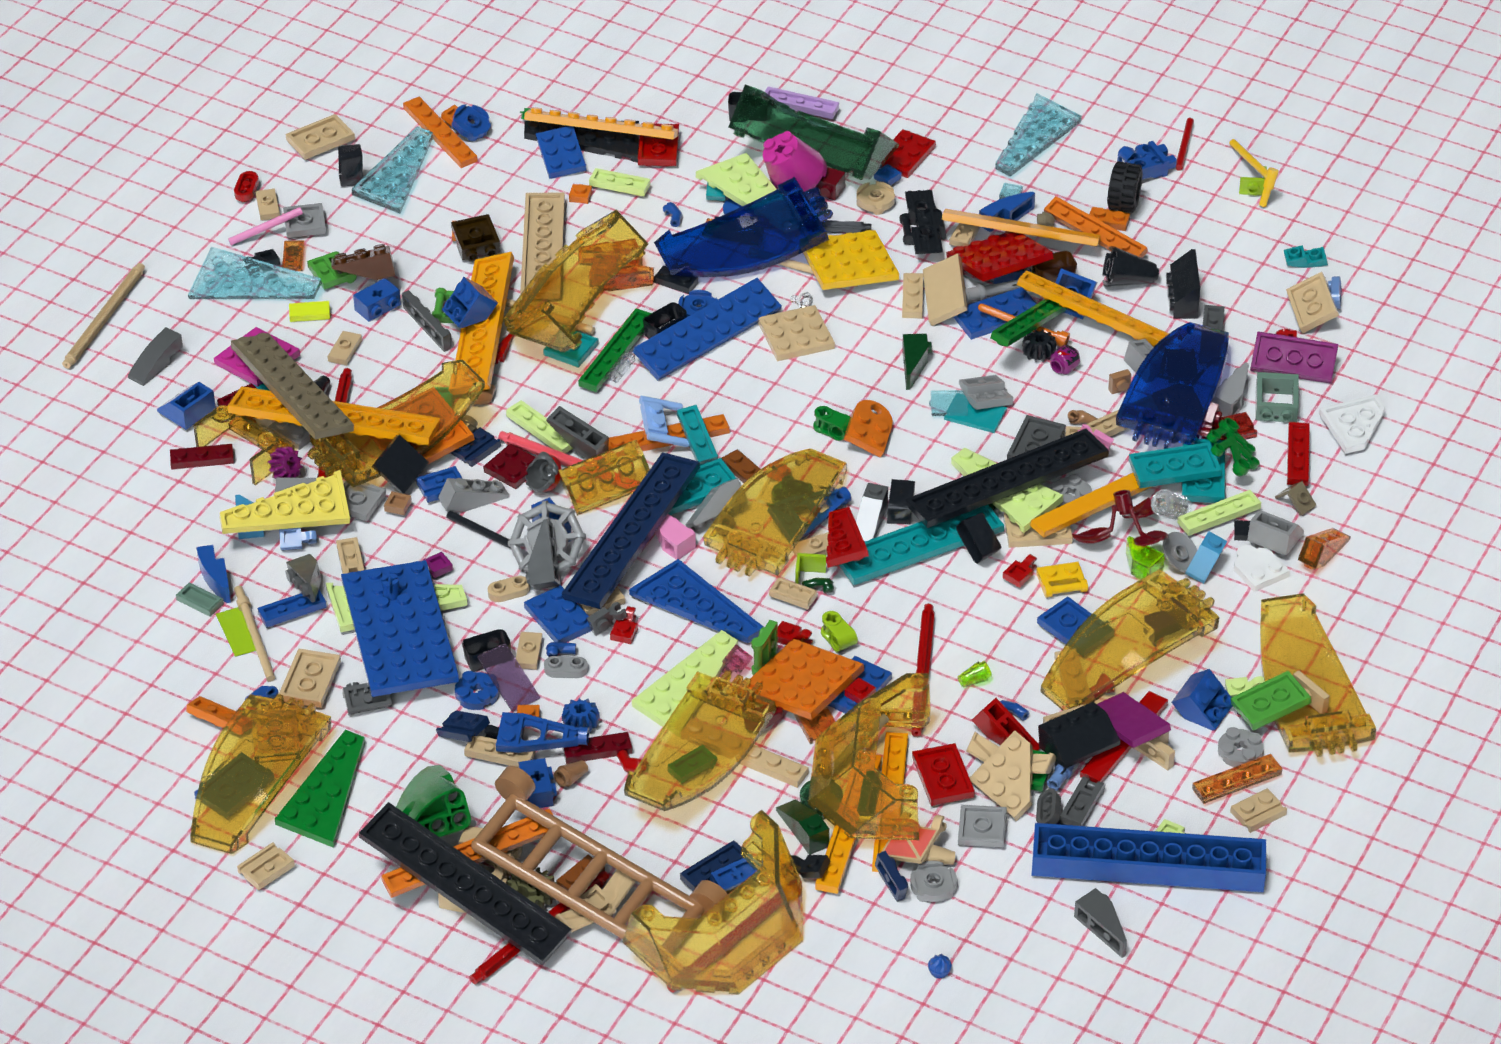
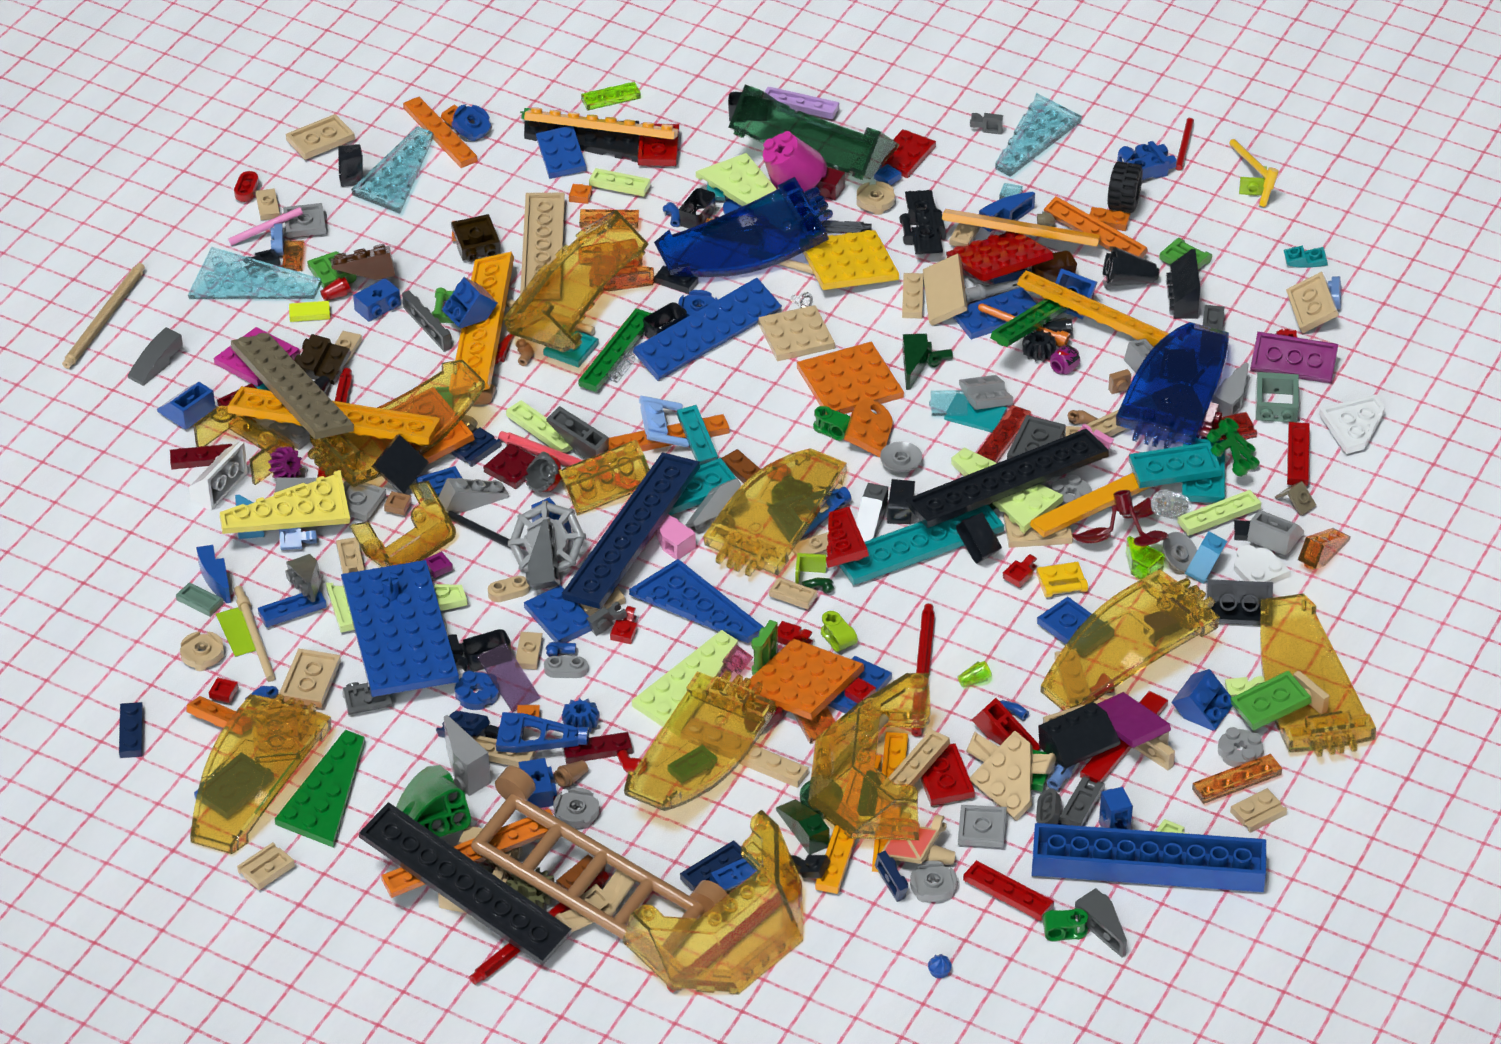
(131, 730): none -> dark blue plate
(201, 659): none -> tan plate
(219, 477): none -> white slope
(223, 690): none -> red plate
(277, 239): none -> medium blue plate
(322, 358): none -> dark brown plate
(336, 289): none -> red cone
(431, 532): none -> clear yellow windscreen
(457, 651): none -> black plate
(467, 758): none -> light grey slope
(525, 350): none -> medium nougat arm
(576, 797): none -> light grey plate
(589, 216): none -> clear orange plate
(610, 96): none -> clear neon green plate
(700, 197): none -> black piece
(849, 377): none -> orange plate
(901, 456): none -> light grey dish
(920, 758): none -> tan plate
(937, 357): none -> dark green arm
(990, 122): none -> dark grey plate
(1003, 434): none -> clear red plate
(1008, 890): none -> red plate
(1059, 325): none -> black cone
(1063, 924): none -> green piece
(1115, 809): none -> blue brick
(1179, 248): none -> bright green plate
(1238, 600): none -> black slope

